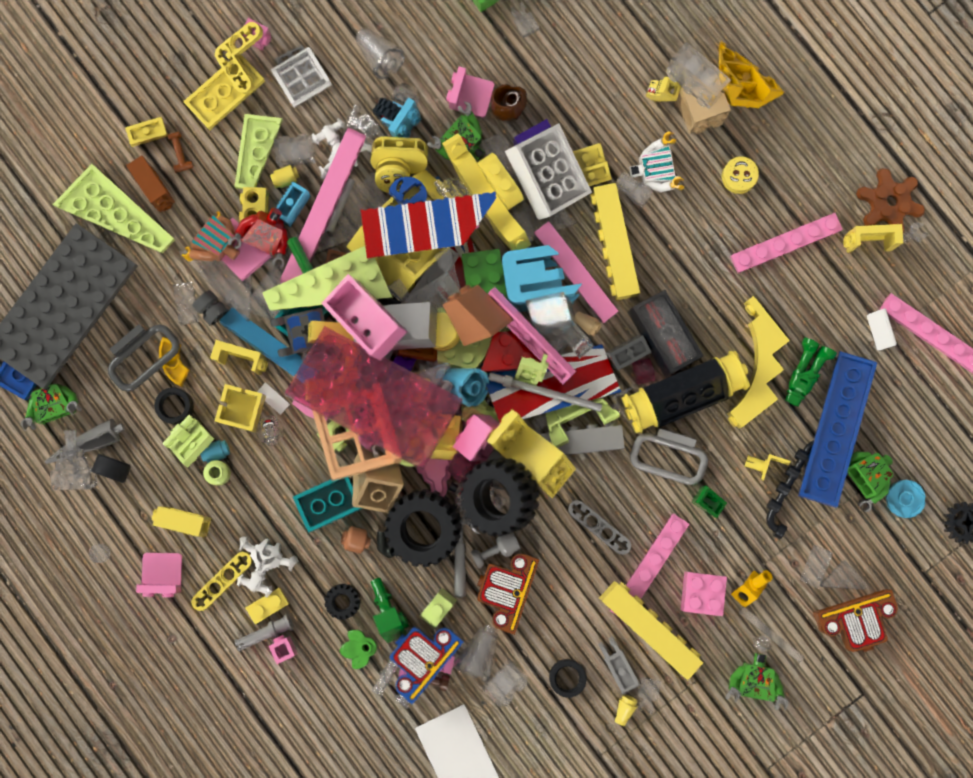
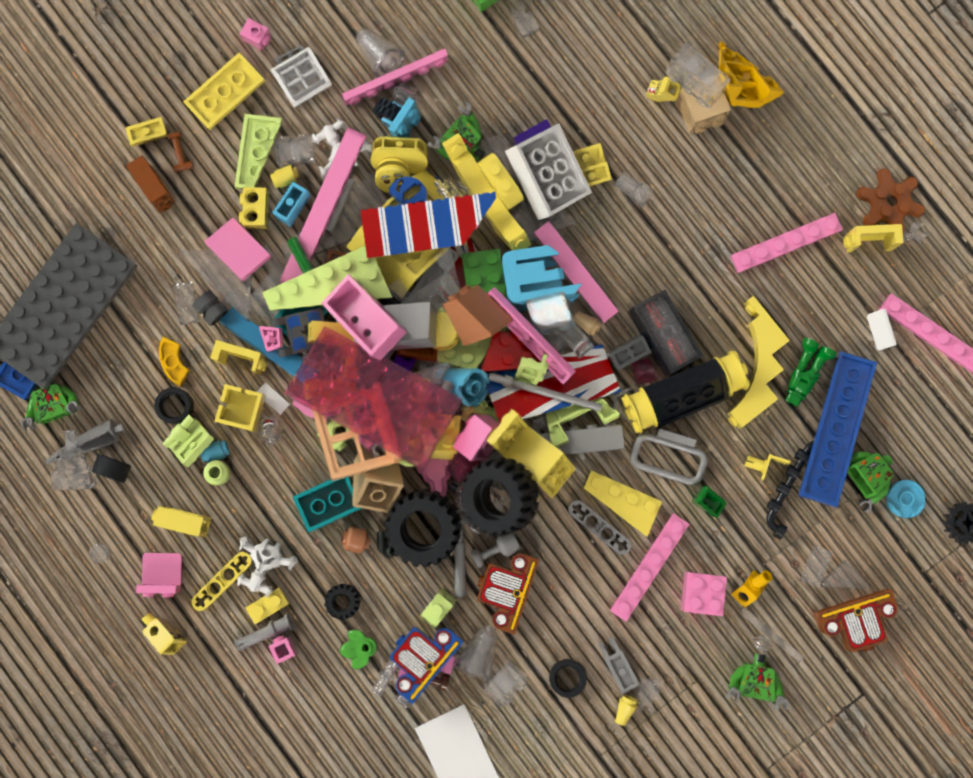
(104, 204): yellowish green wing -> none
(131, 343): dark grey bar -> none
(162, 635): none -> light yellow torso
(212, 241): nougat torso -> none
(233, 53): light yellow beam -> none
(264, 233): red torso -> none
(271, 337): none -> bright pink piece
(363, 123): clear piece -> none
(389, 80): none -> bright pink plate
(389, 622): green brick -> none
(471, 90): bright pink bracket -> none
(508, 102): reddish brown hair -> none
(615, 242): light yellow brick -> none
(628, 503): none -> light yellow wing
(651, 630): light yellow brick -> none
(657, 166): torso -> none
(740, 175): light yellow head -> none

